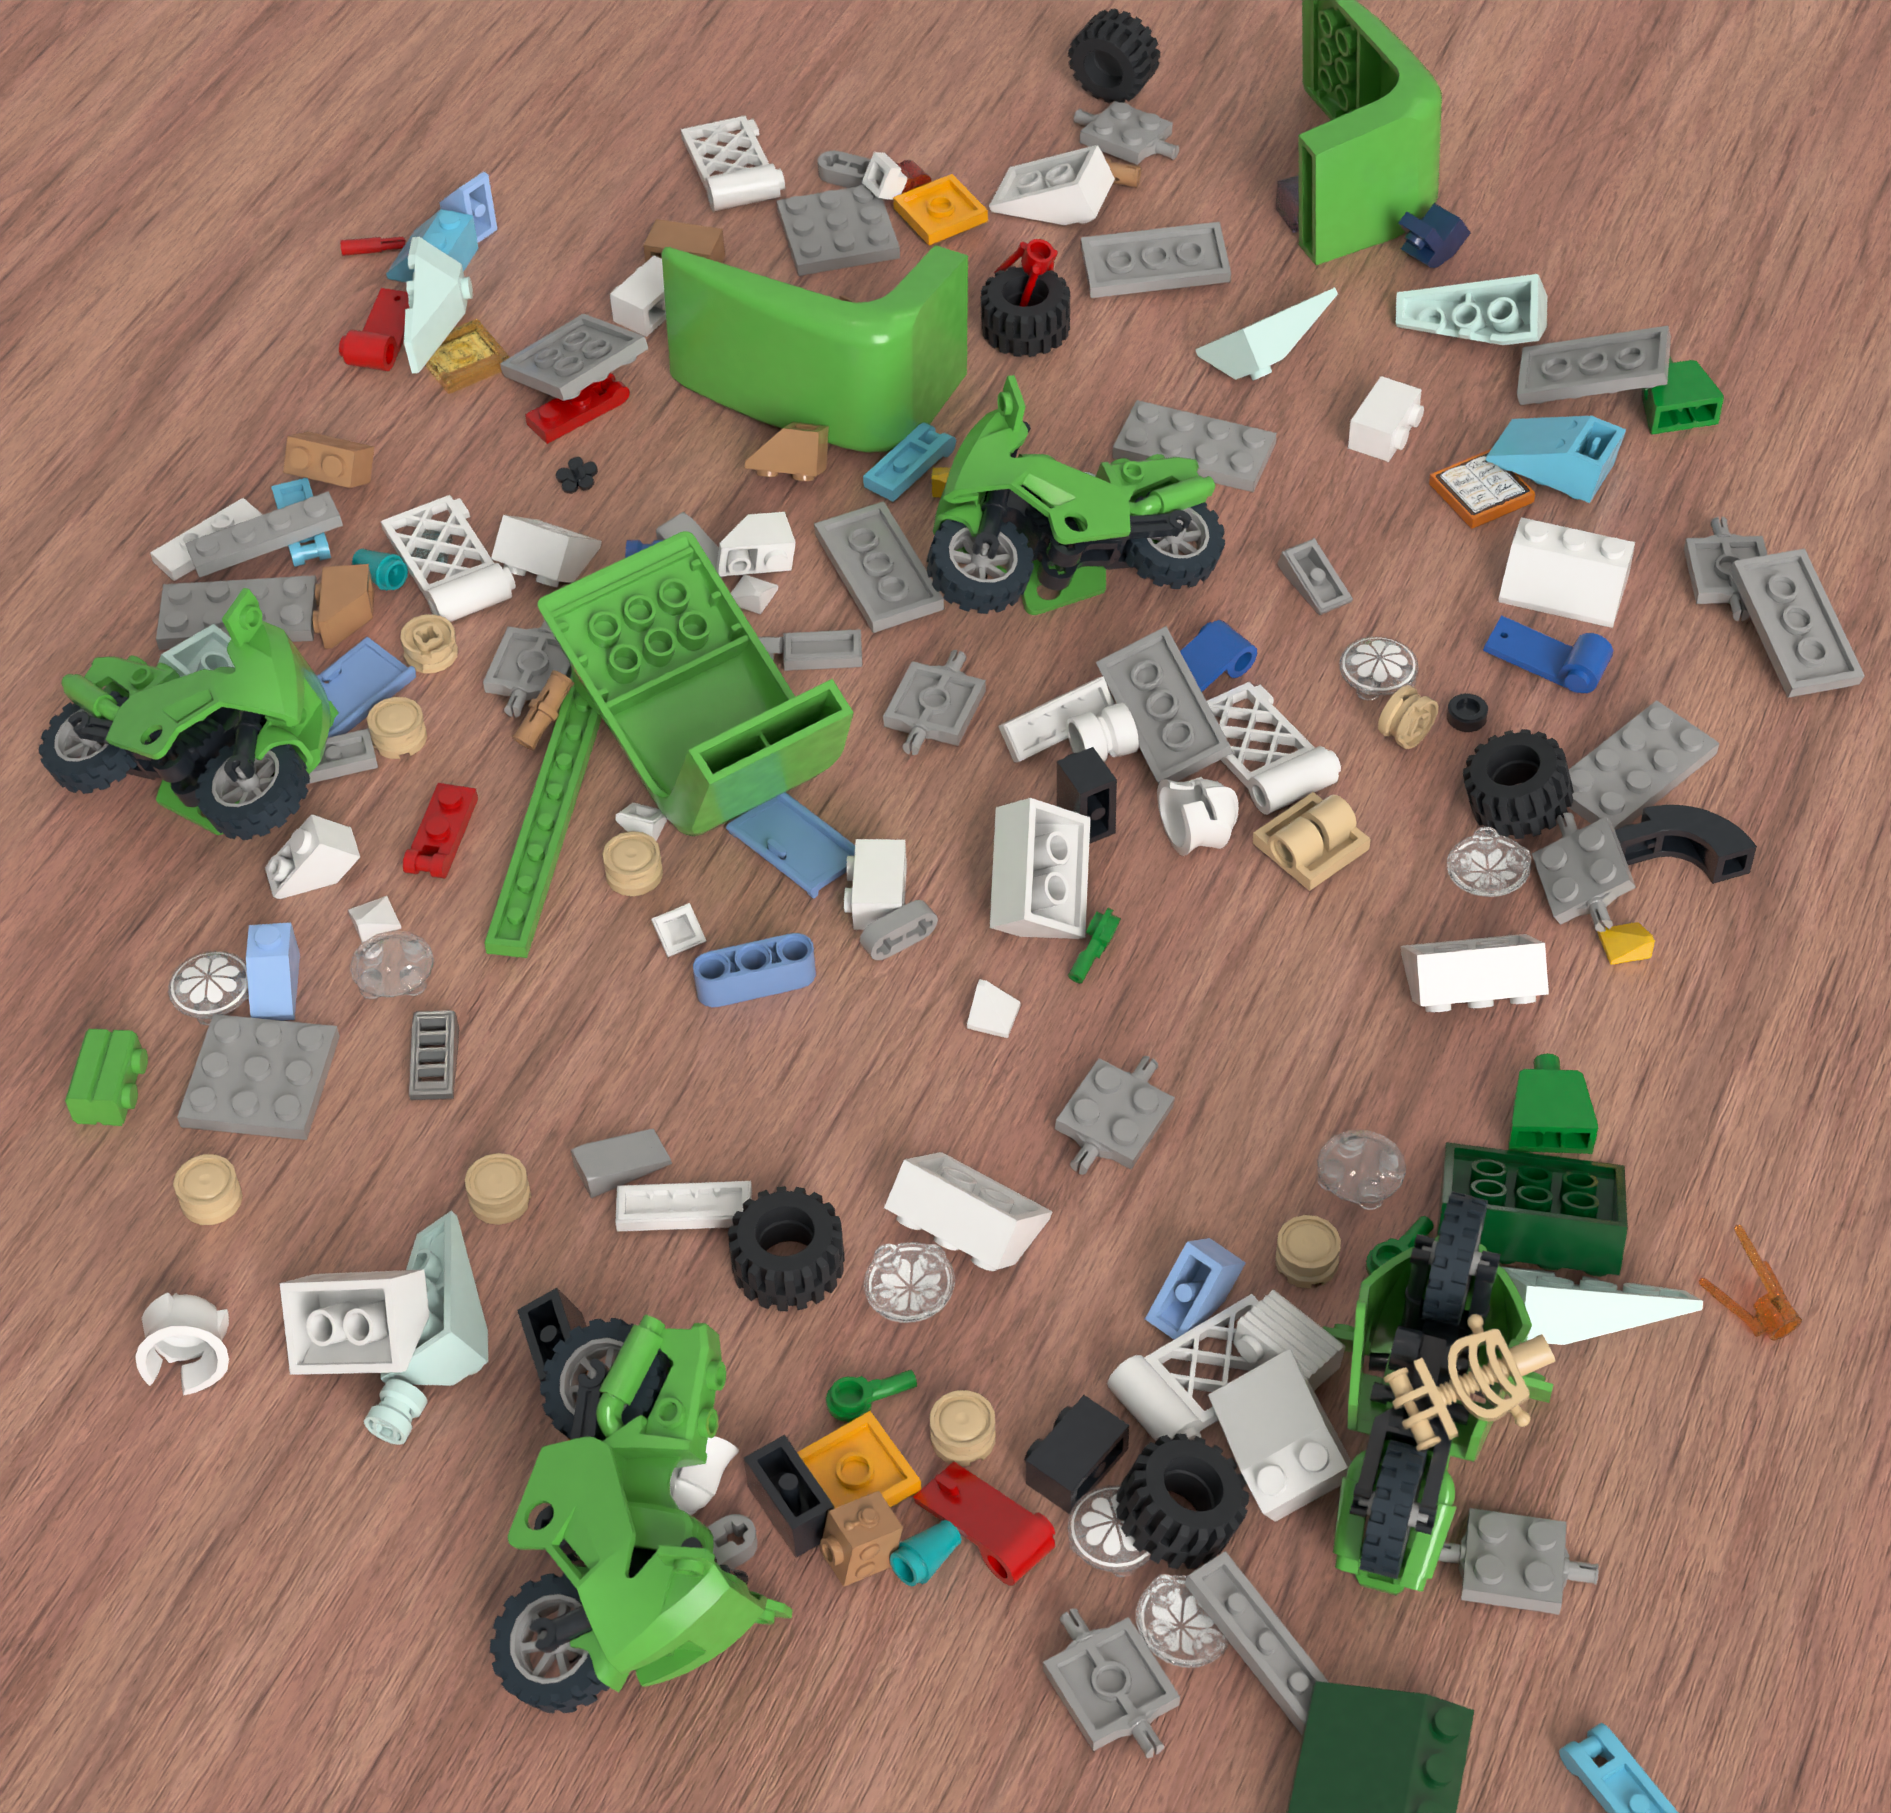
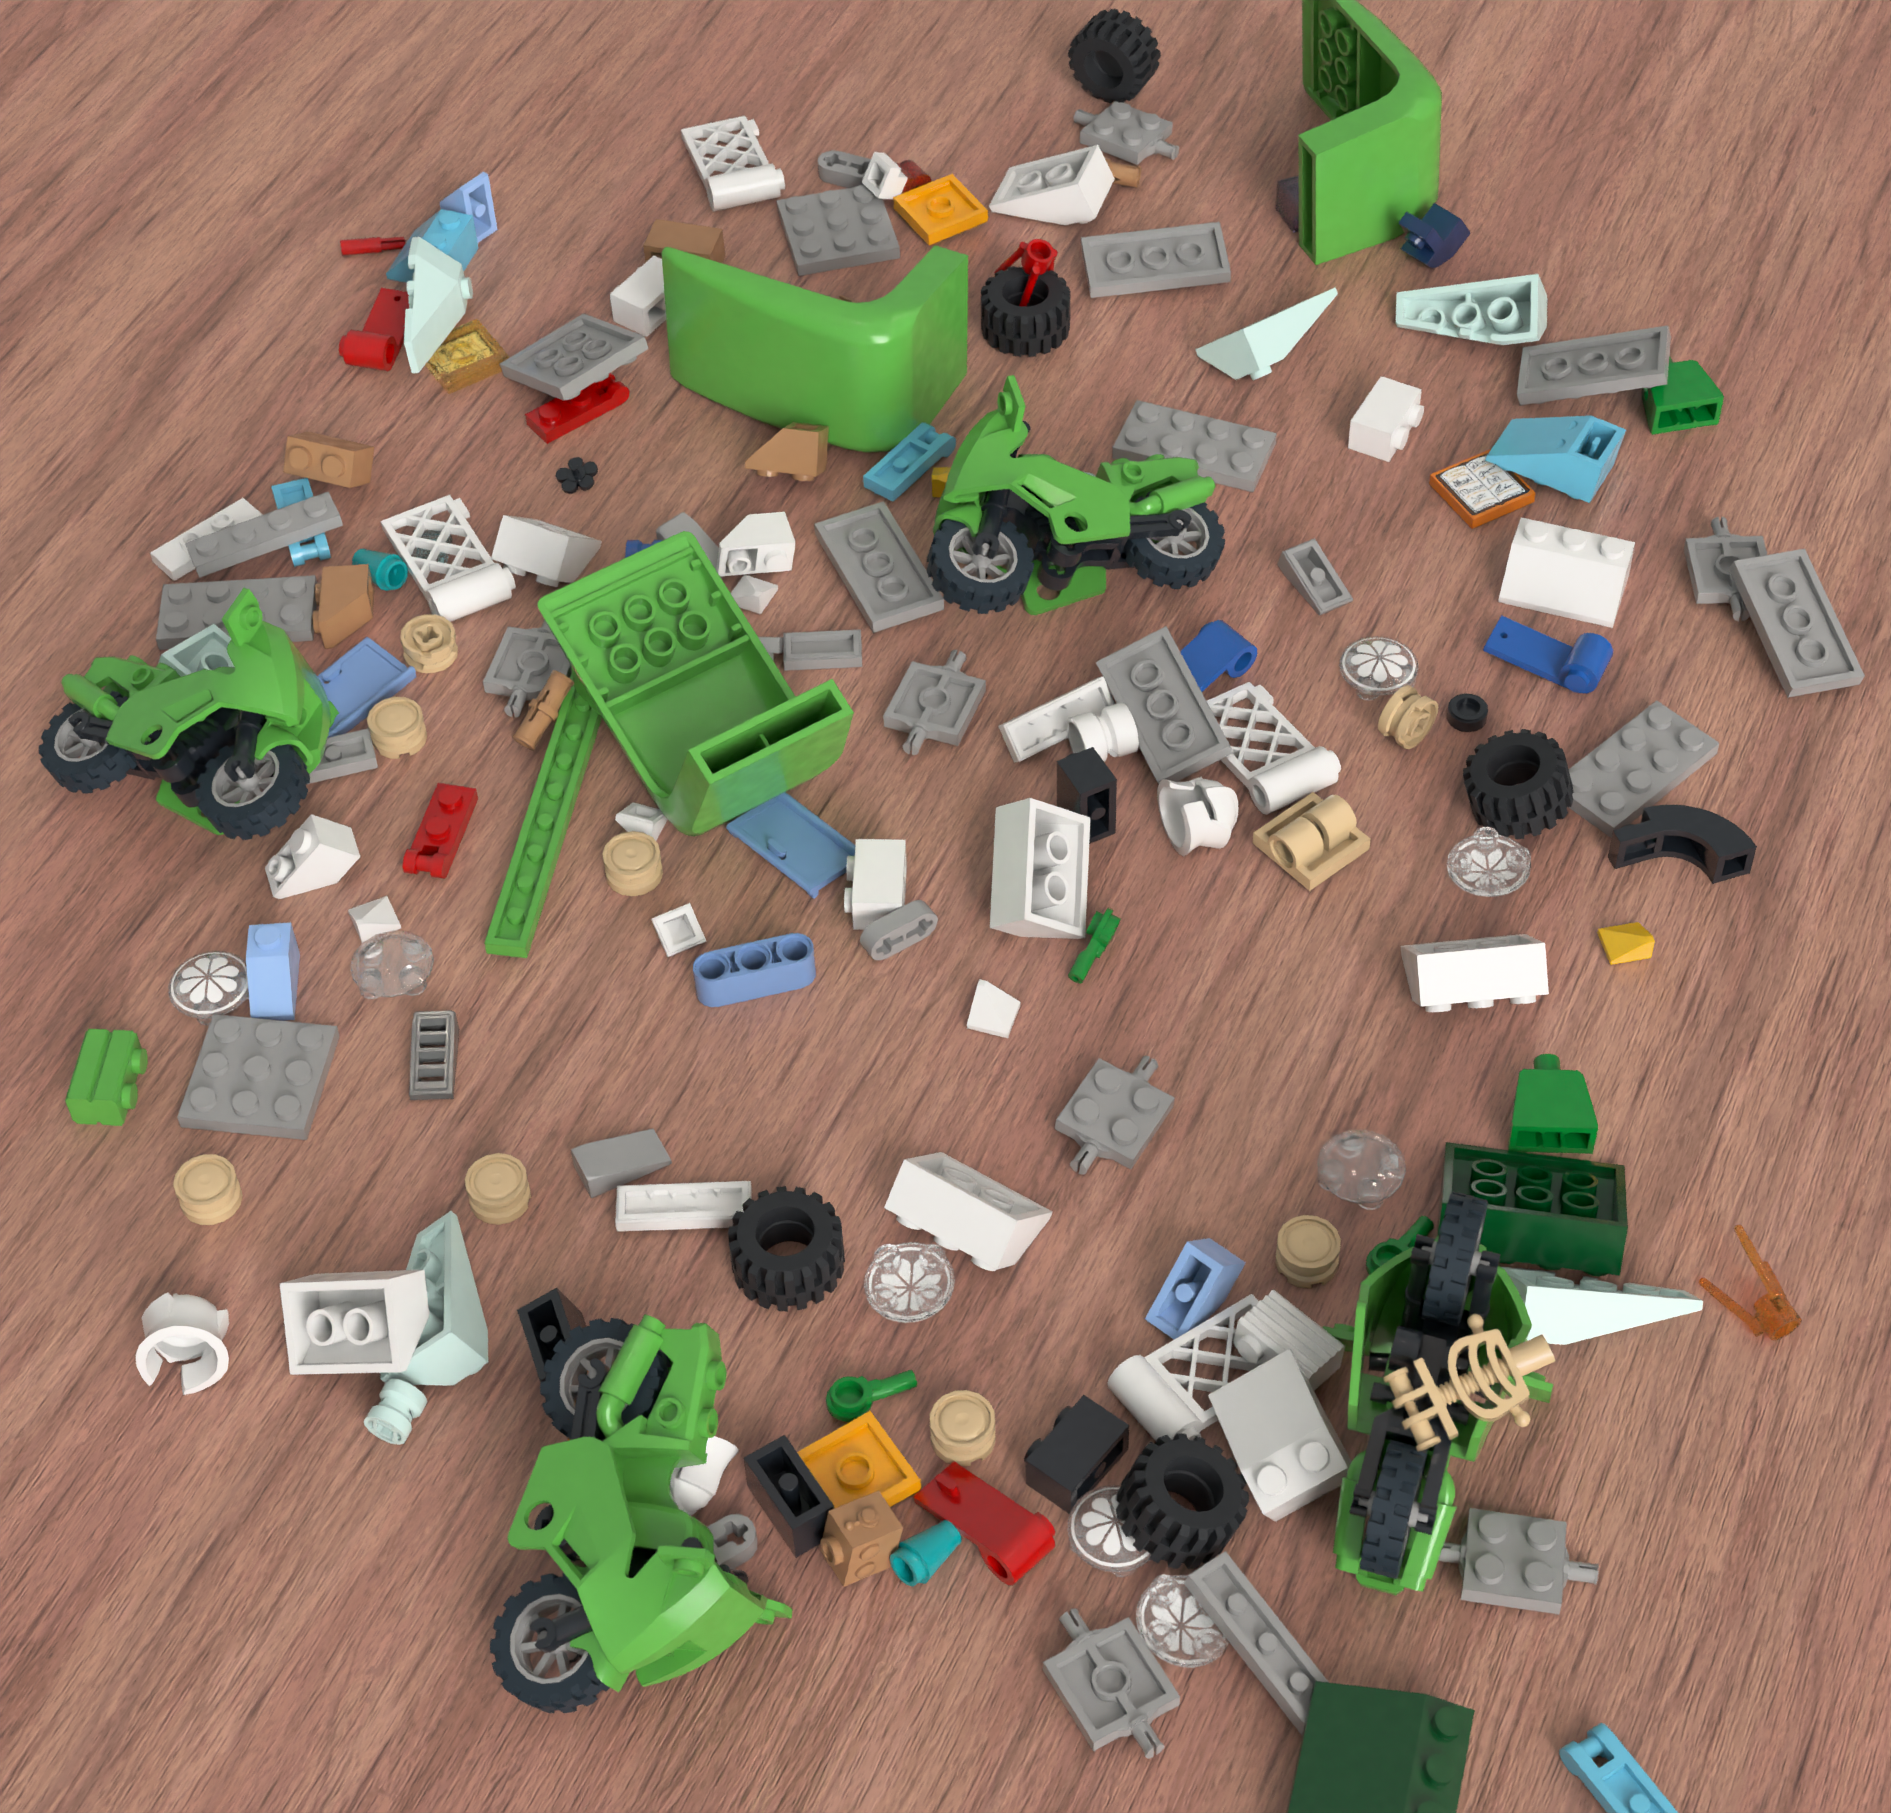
(1583, 871): light grey plate -> none

